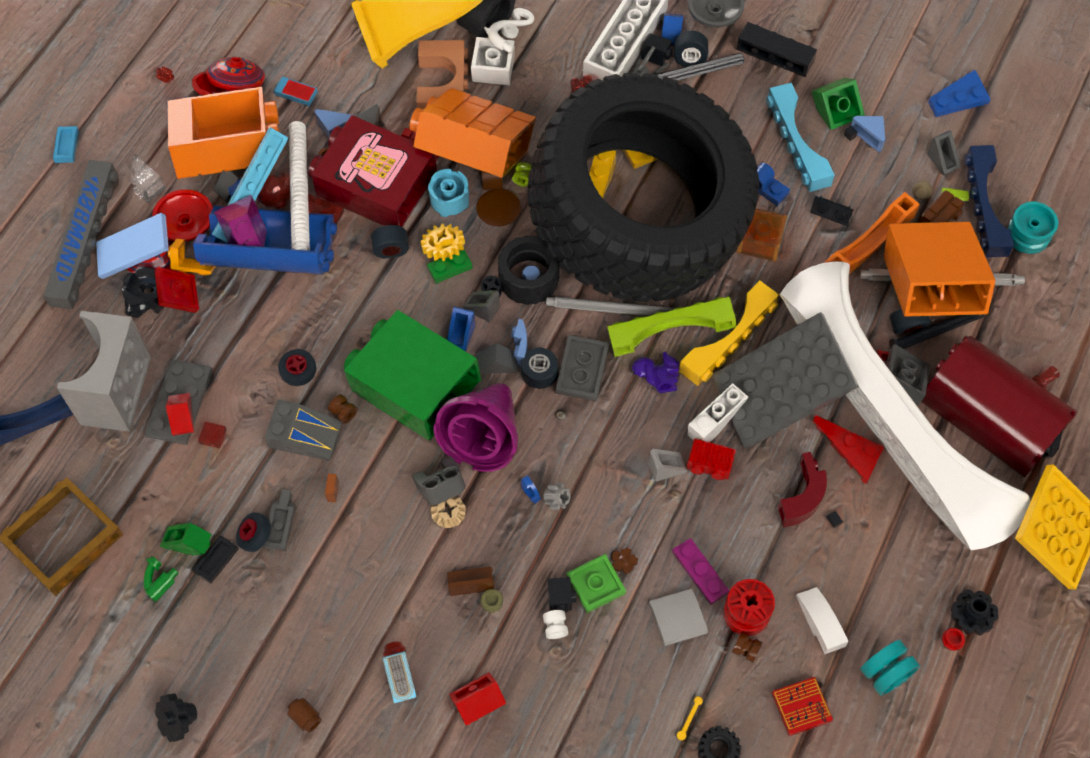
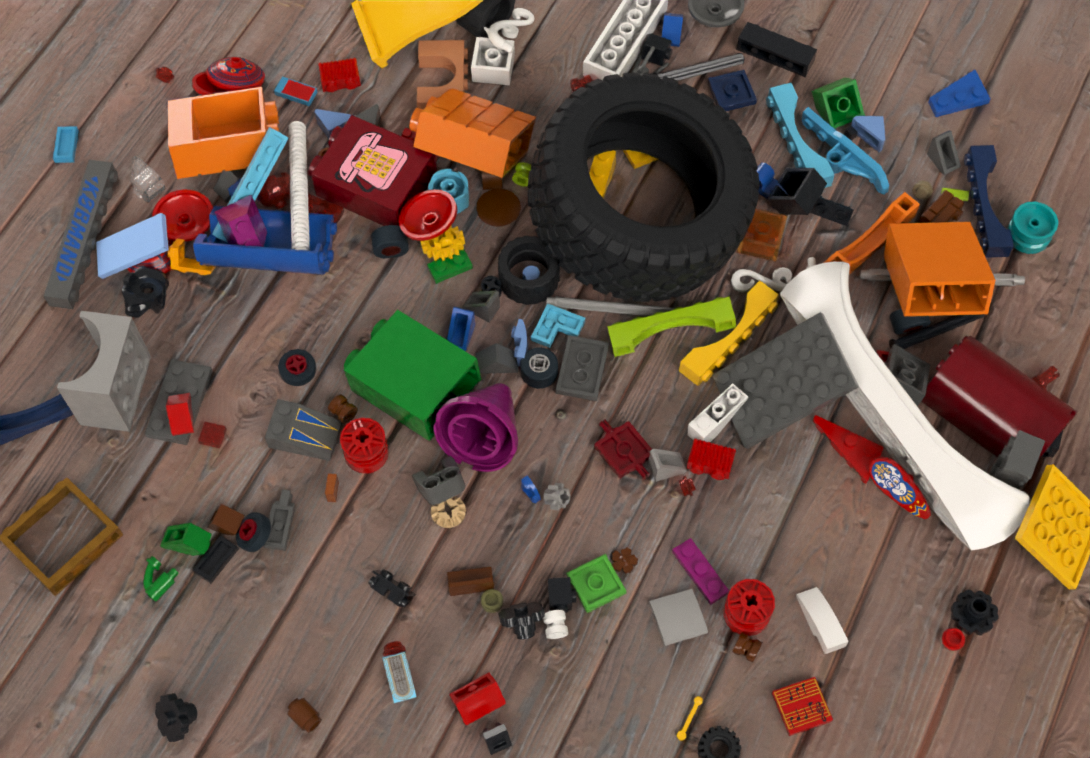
(176, 290): red tile -> none
(225, 520): none -> reddish brown brick
(339, 75): none -> red brick
(365, 456): none -> red wheel
(399, 590): none -> black hinge
(428, 215): none -> red dish
(497, 738): none -> black tile
(522, 618): none -> black plant
(554, 320): none -> medium azure plate
(623, 449): none -> dark red plate
(659, 376): dark purple animal -> none
(687, 486): none -> clear red plate
(691, 48): black wheel -> none
(732, 90): none -> dark blue plate
(775, 283): none -> white plant
(802, 507): dark red arch -> none
(804, 188): none -> black piece
(834, 519): black piece -> none
(849, 155): none -> dark azure piece
(889, 665): teal wheel -> none
(898, 486): none -> shield
(1018, 459): none -> dark grey wedge

